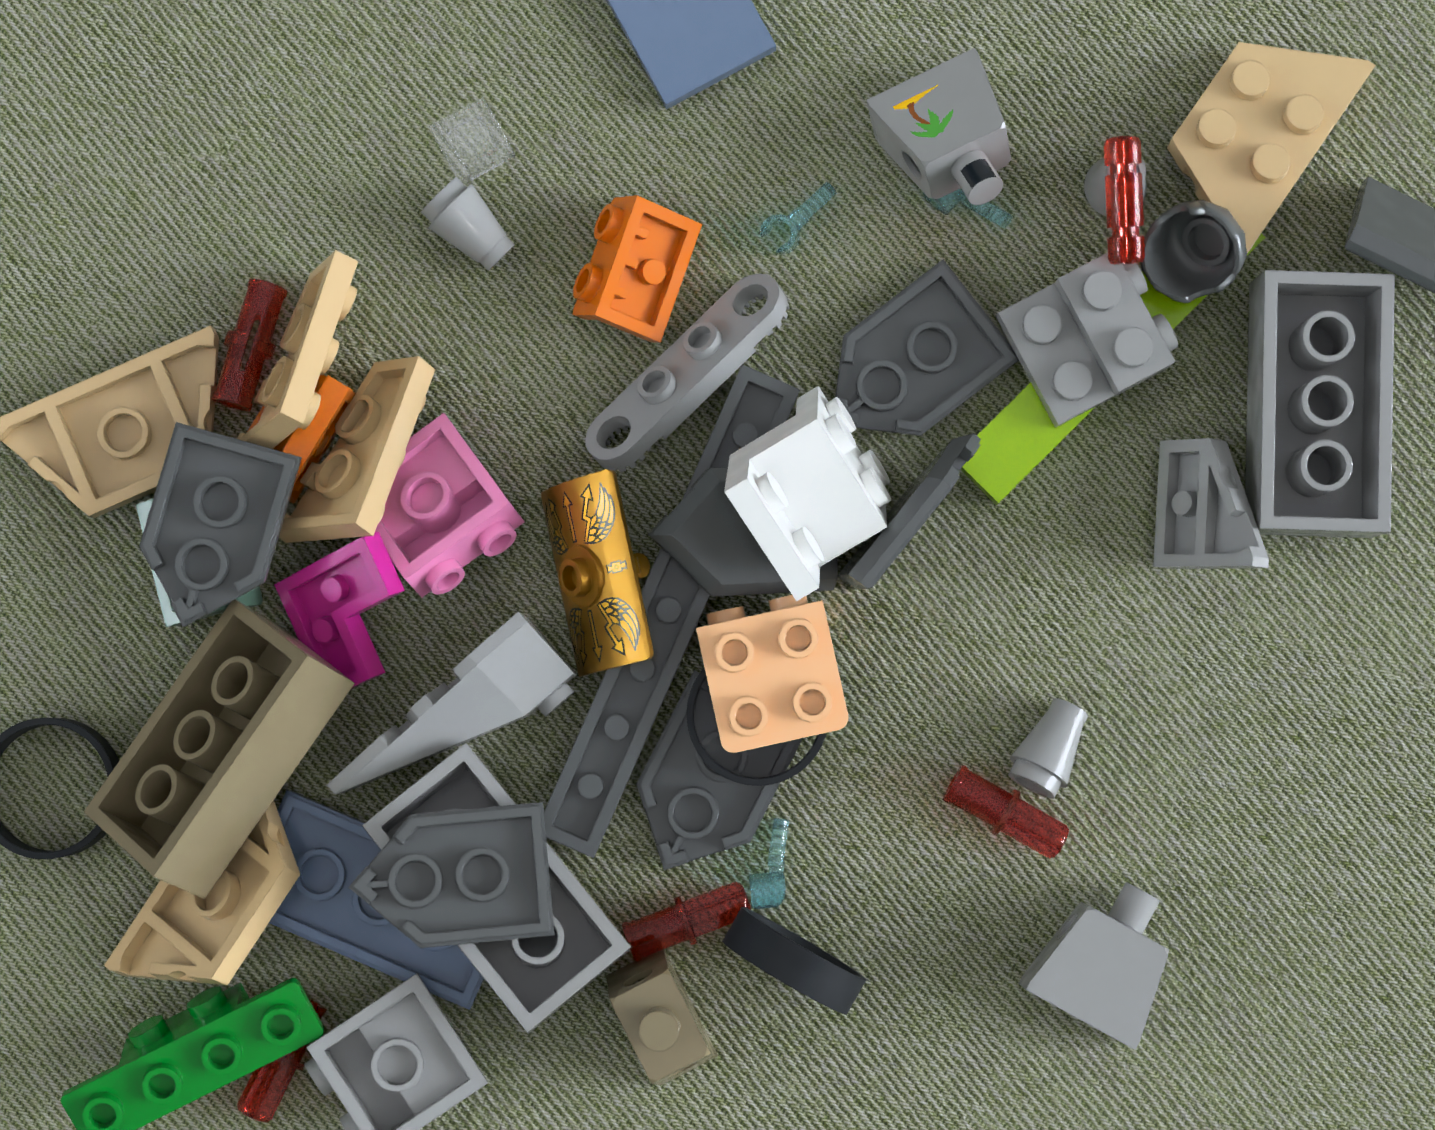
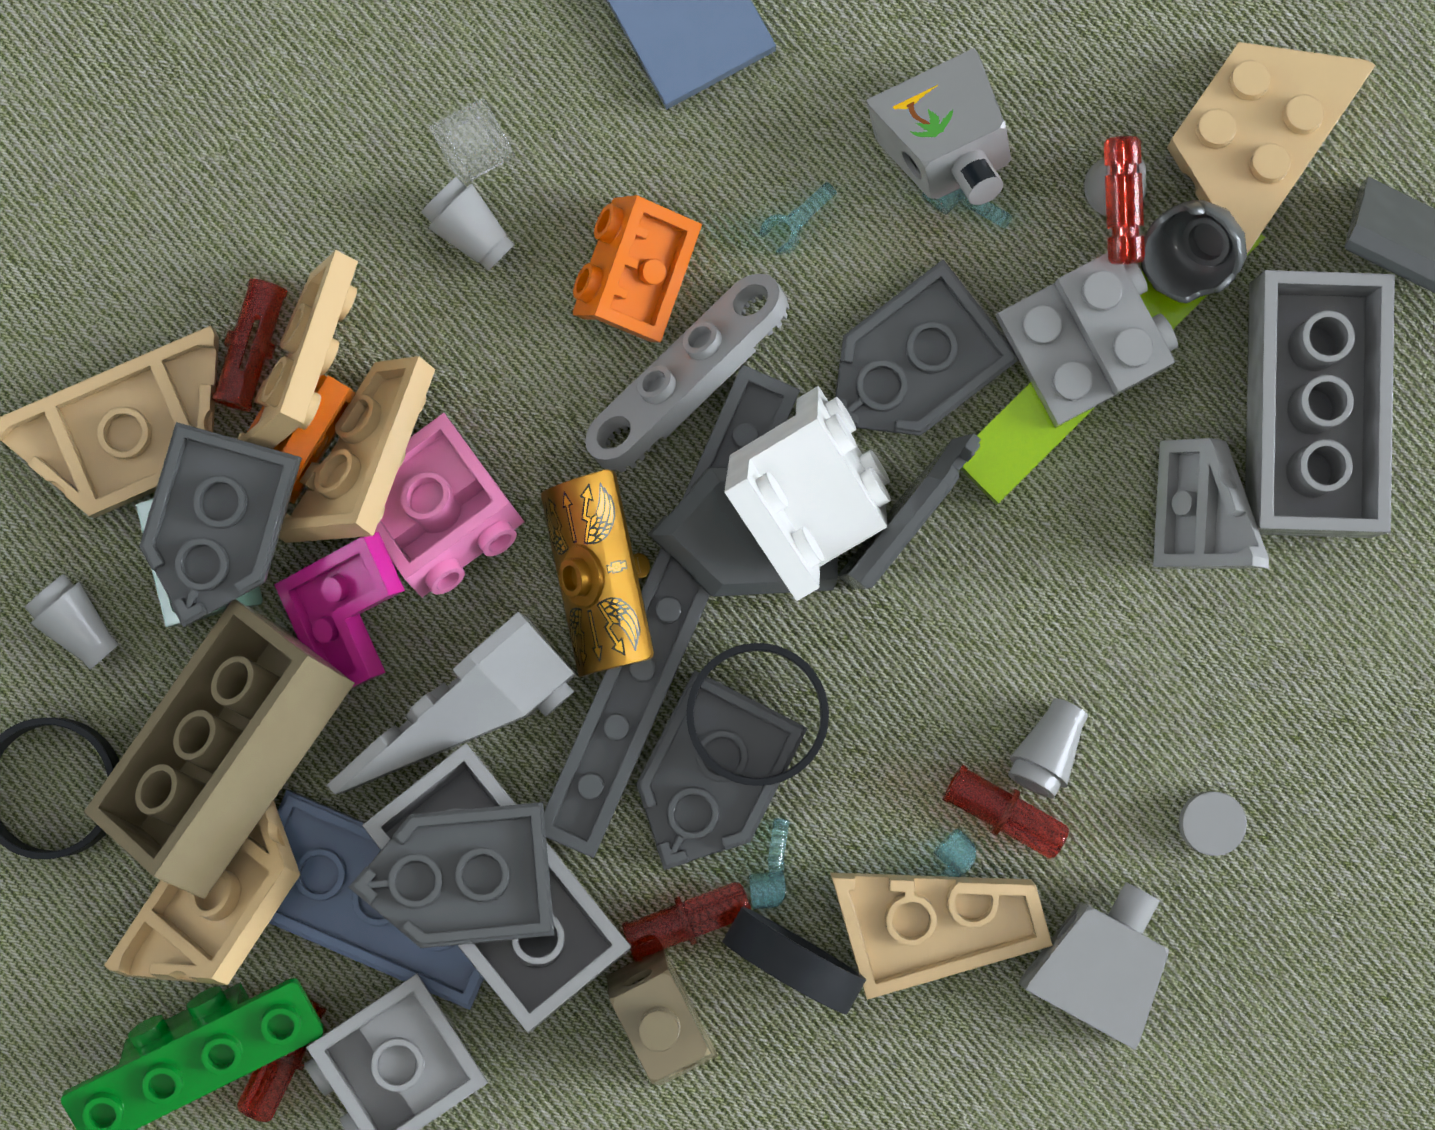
(72, 621): none -> light grey cone
(772, 674): light nougat bracket -> none
(935, 926): none -> tan wing
(956, 853): none -> clear light blue hand
(1212, 823): none -> light grey tile

